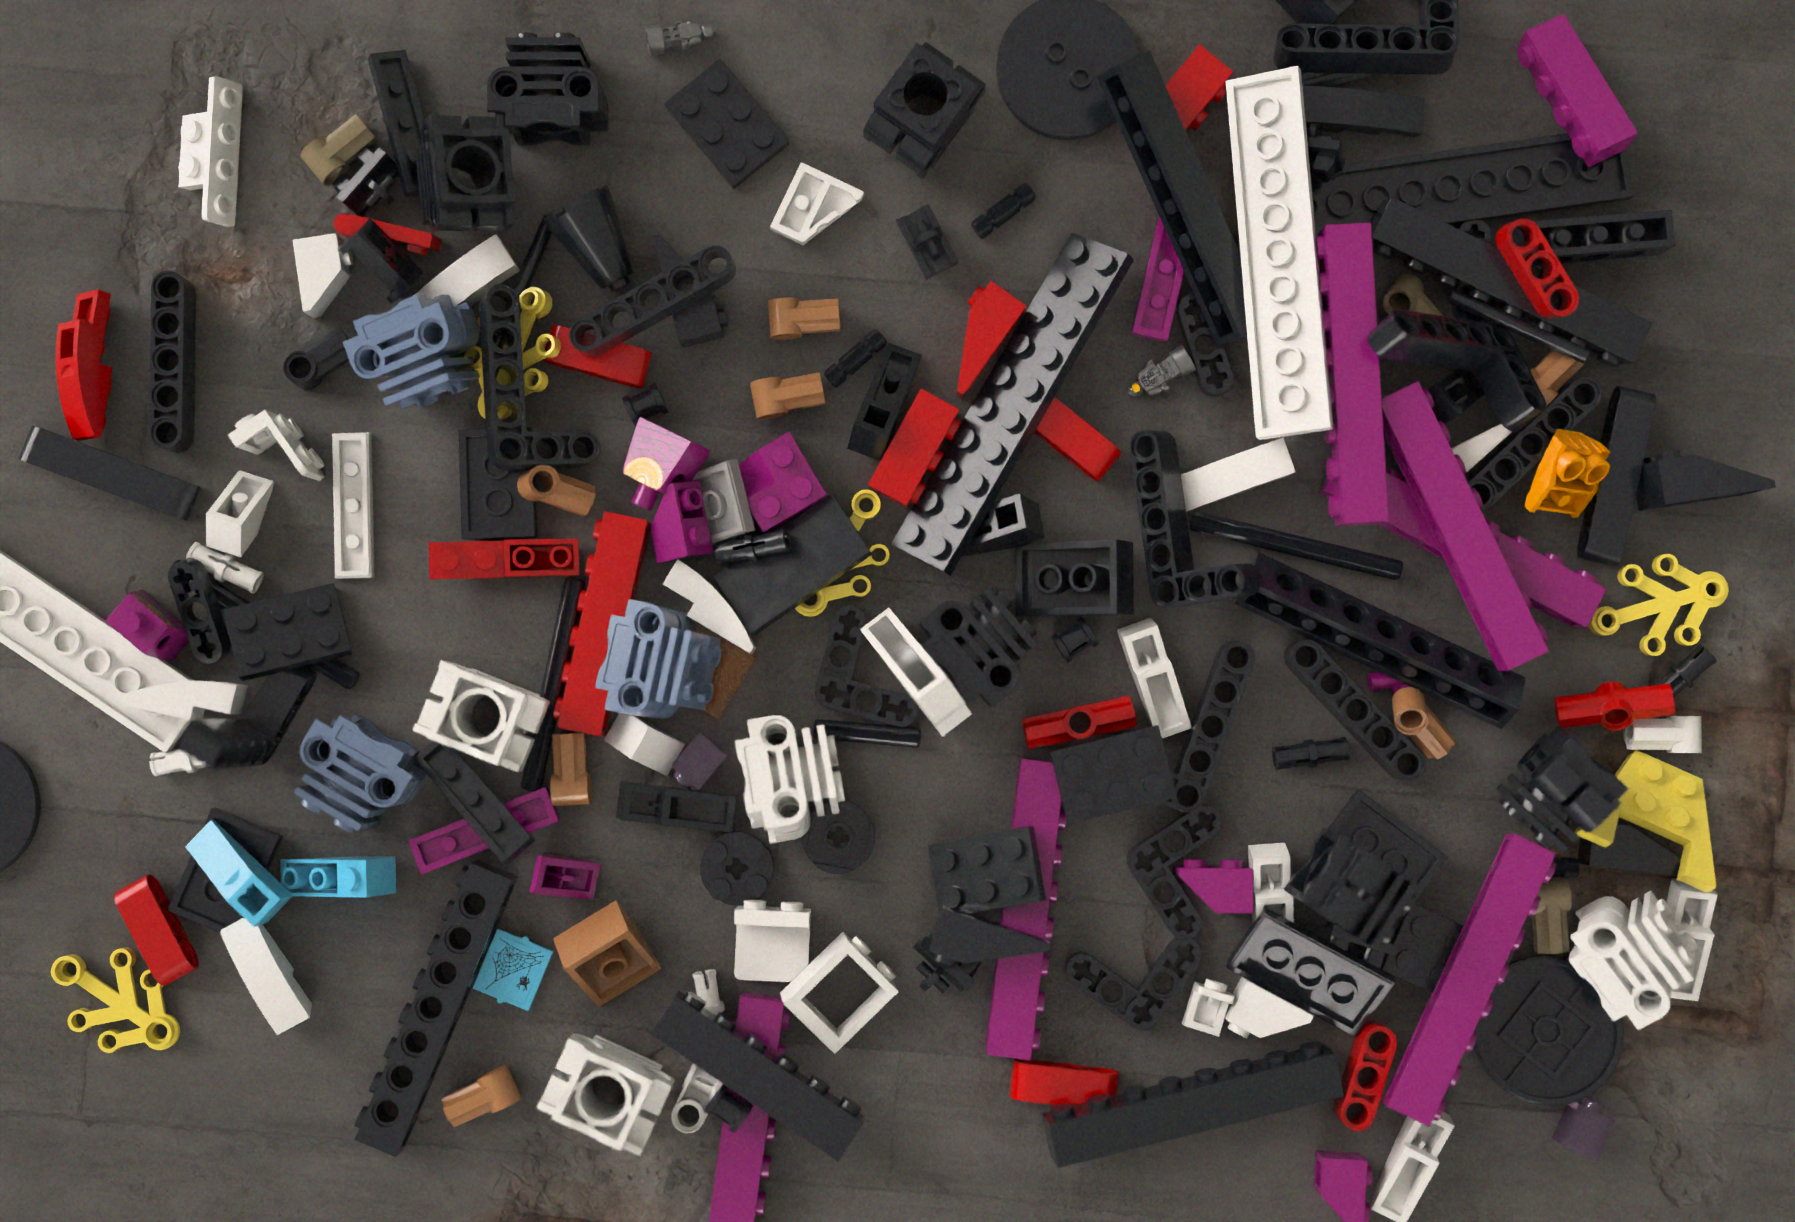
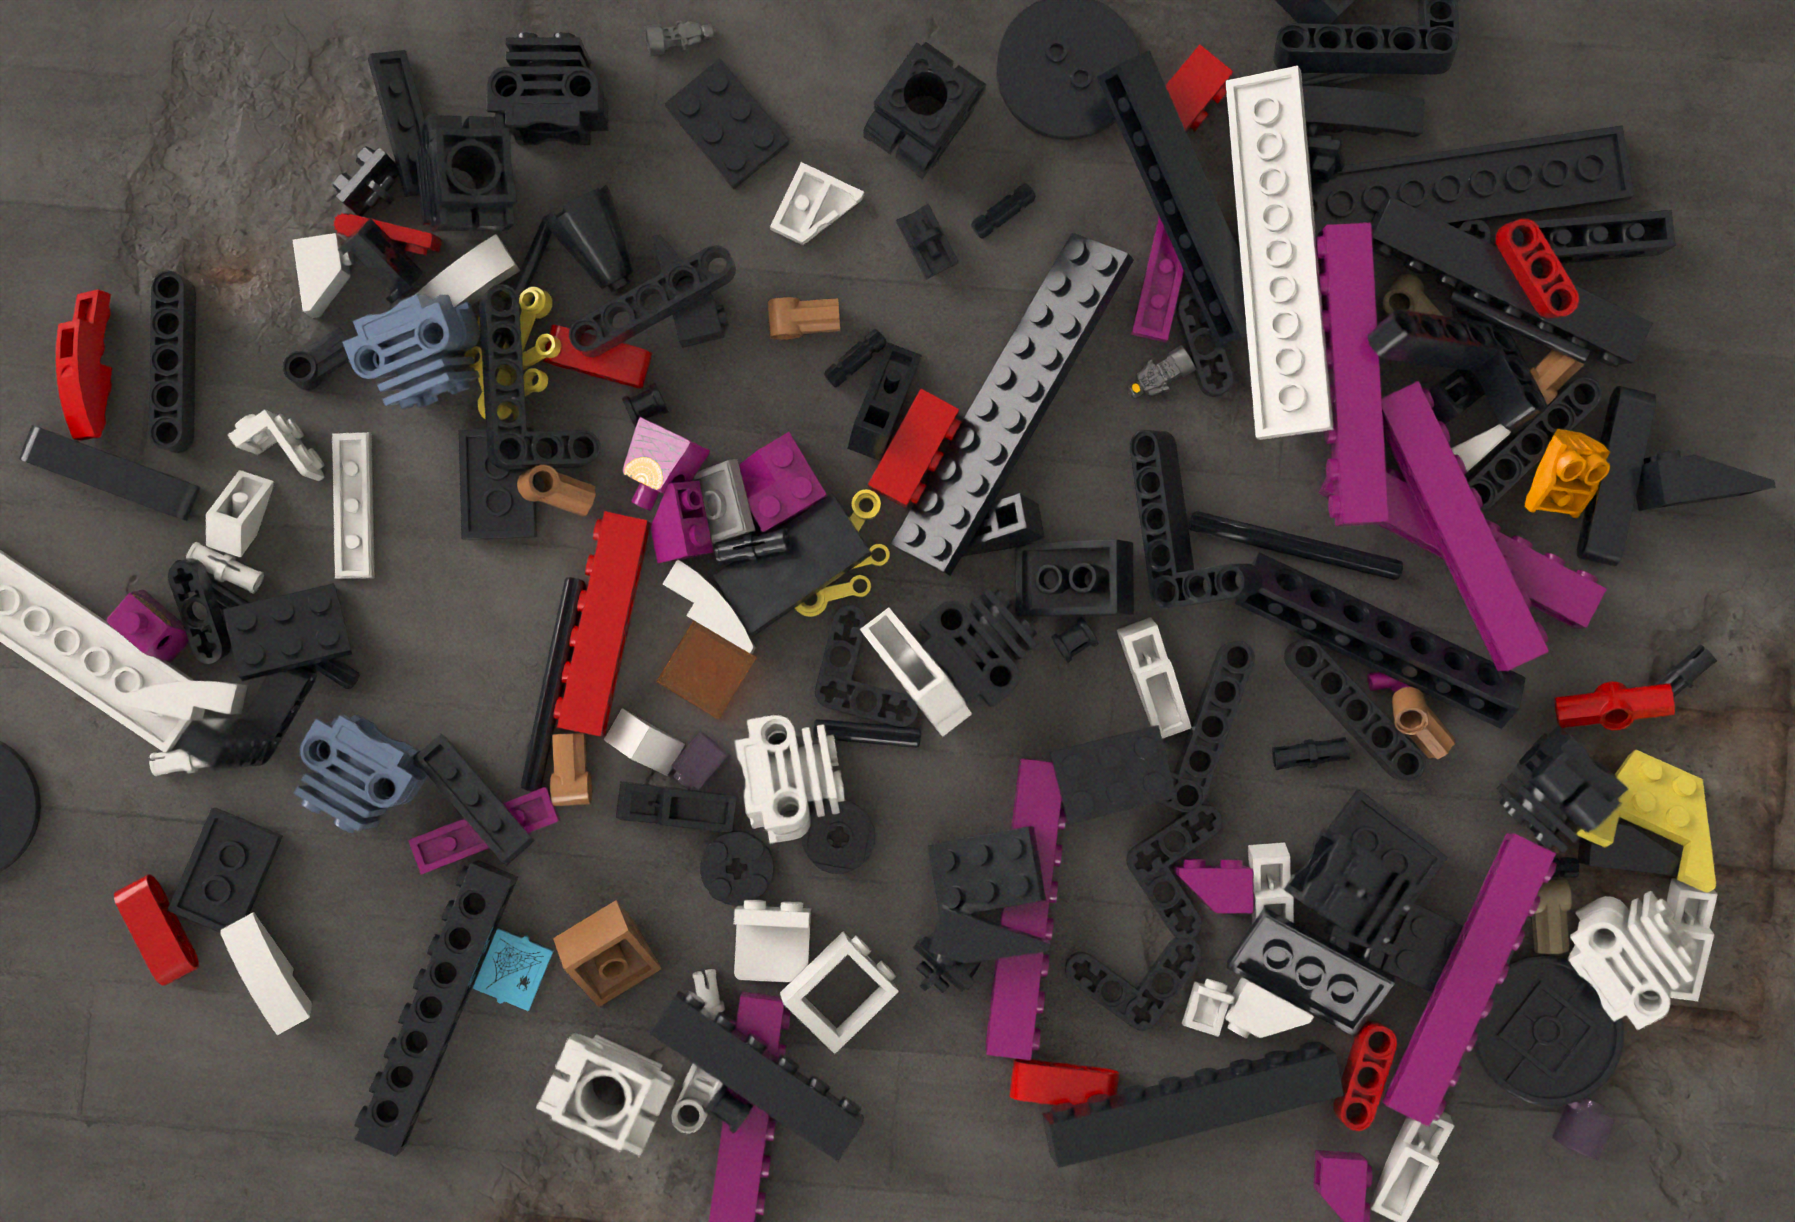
(122, 1003): light yellow plant -> none
(212, 151): white bracket -> none
(238, 875): medium azure slope -> none
(333, 154): dark tan piece -> none
(339, 876): medium azure slope -> none
(452, 721): white piece -> none
(489, 1093): medium nougat piece -> none
(503, 559): red slope -> none
(564, 876): magenta slope -> none
(657, 662): sand blue piece -> none
(777, 396): medium nougat piece -> none
(988, 325): red slope -> none
(1077, 441): red beam -> none
(1102, 718): red piece -> none
(1236, 474): white slope -> none
(1575, 90): magenta brick -> none
(1665, 602): light yellow plant -> none
(1671, 734): white piece -> none

